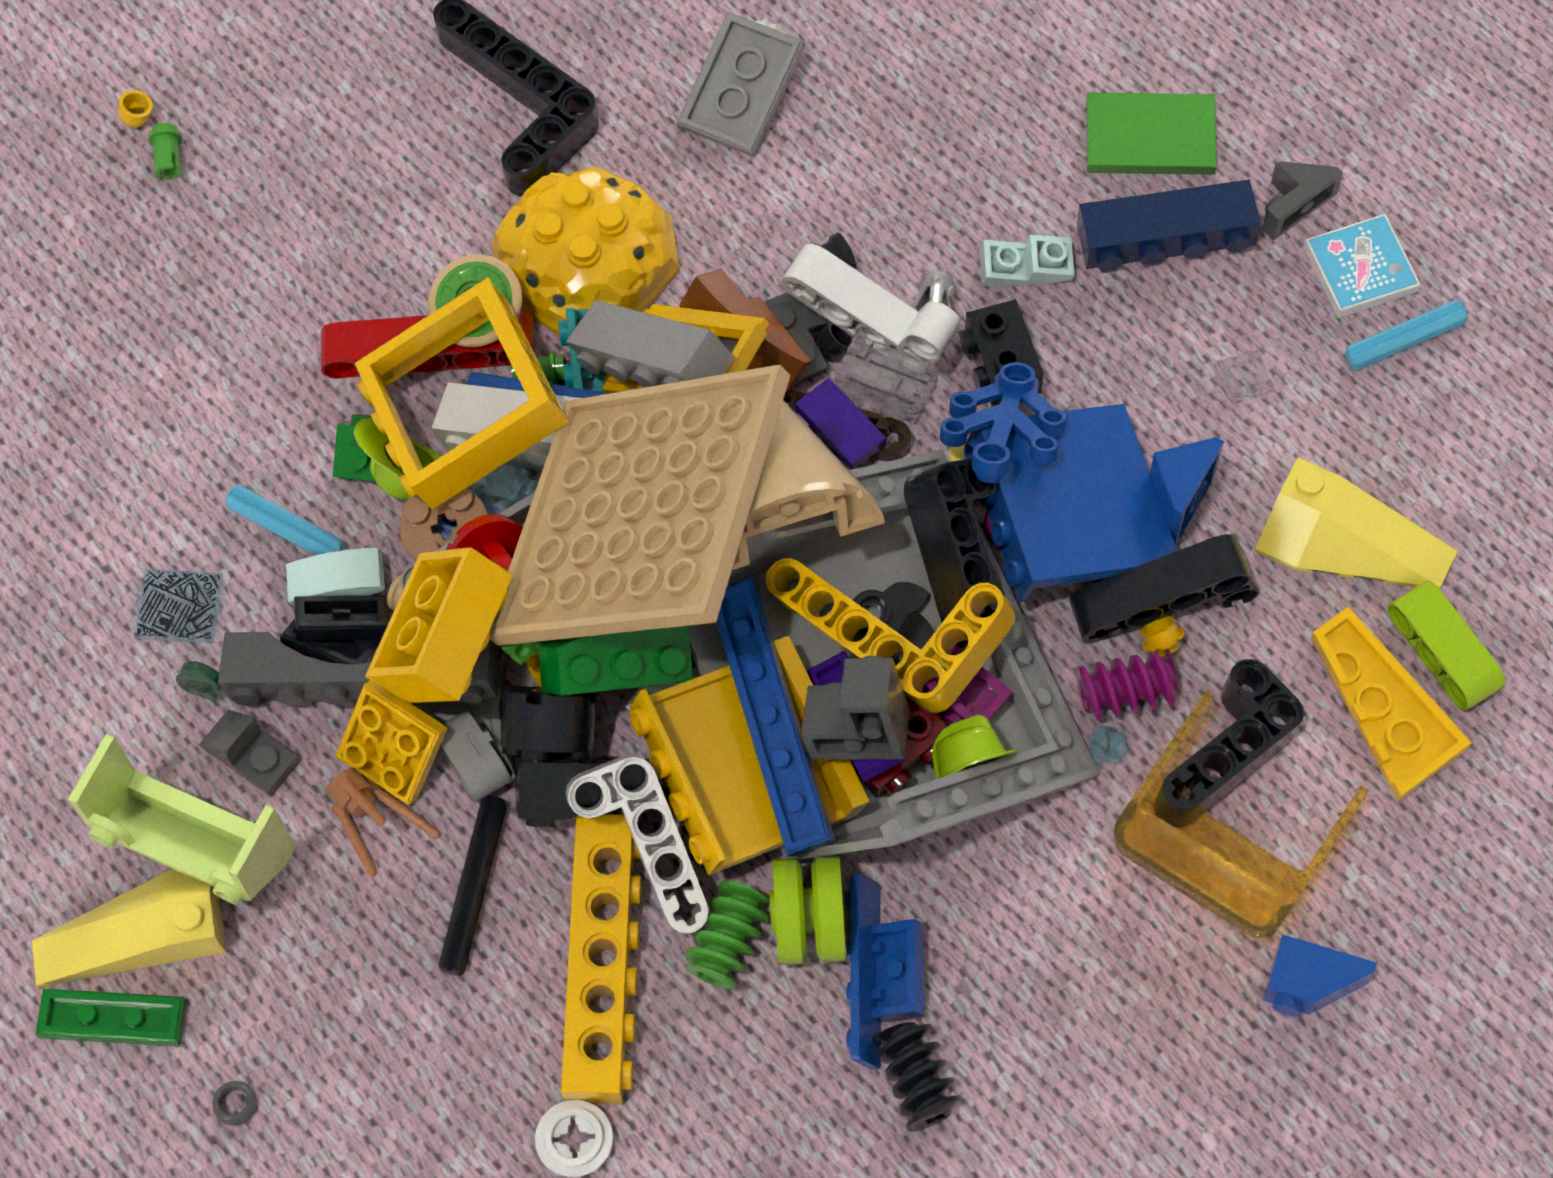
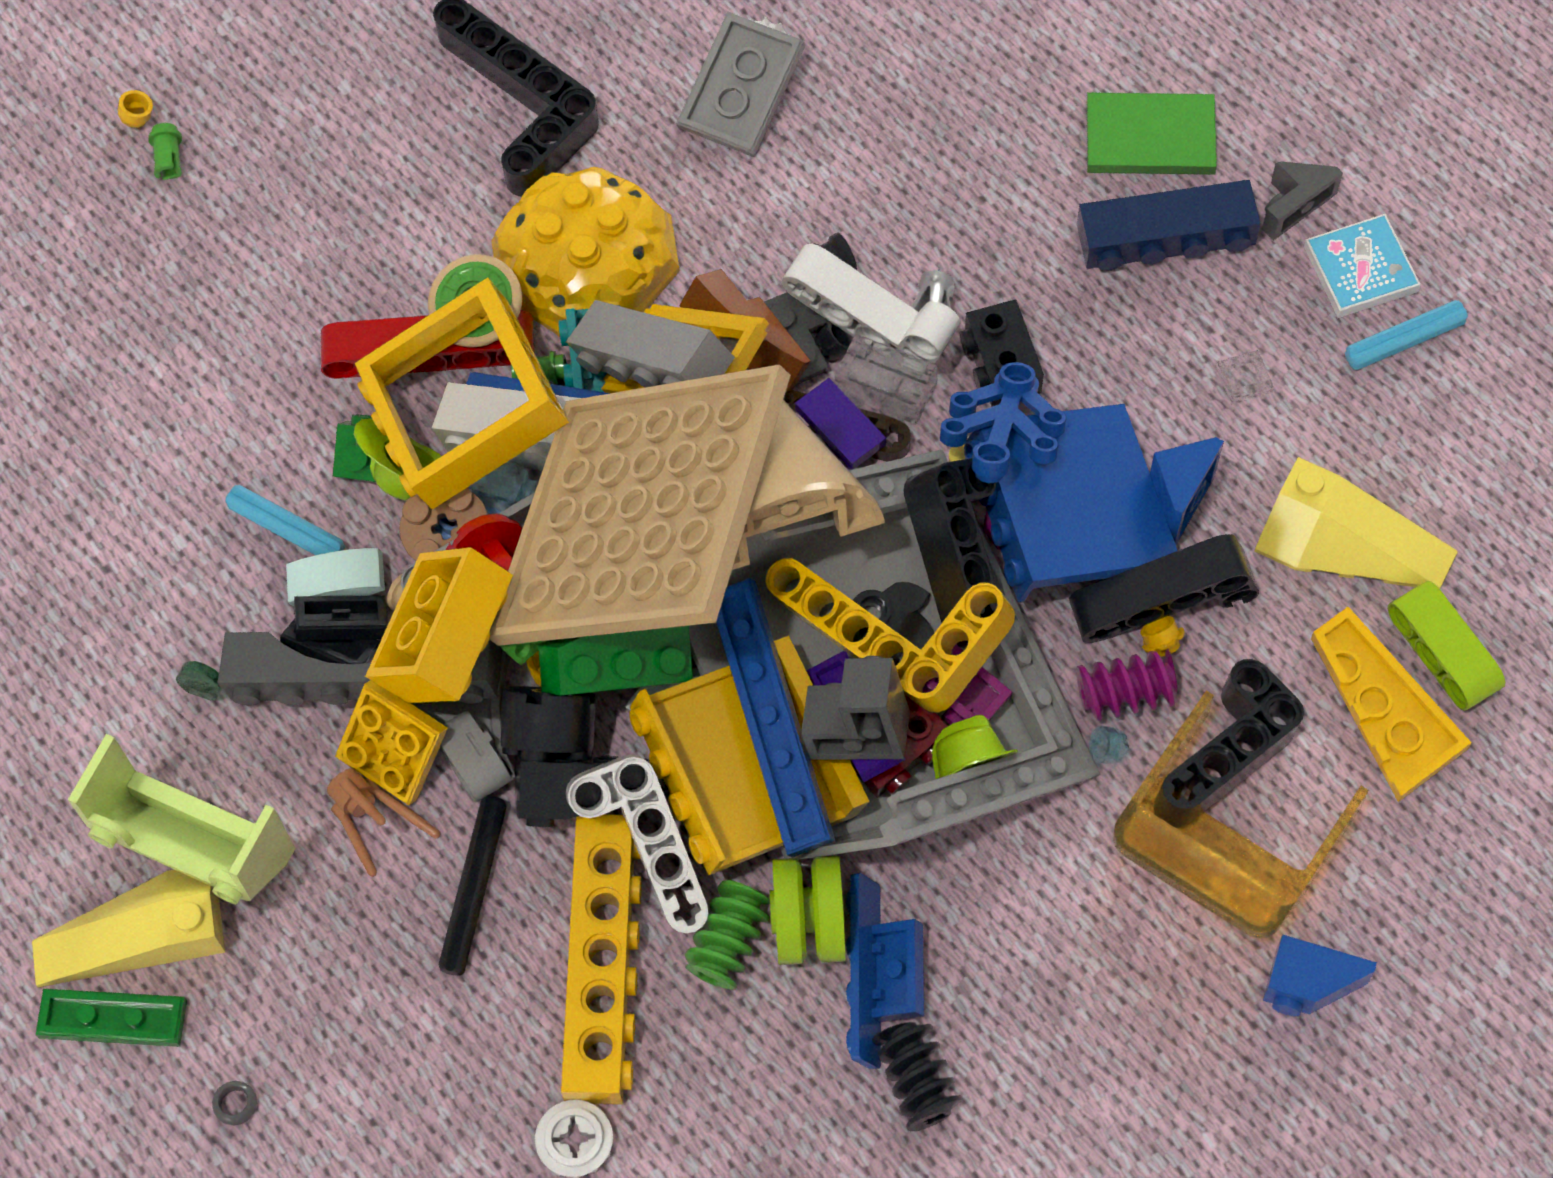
(179, 606): clear light blue piece -> none
(249, 751): dark grey slope -> none
(1028, 263): light aqua slope -> none

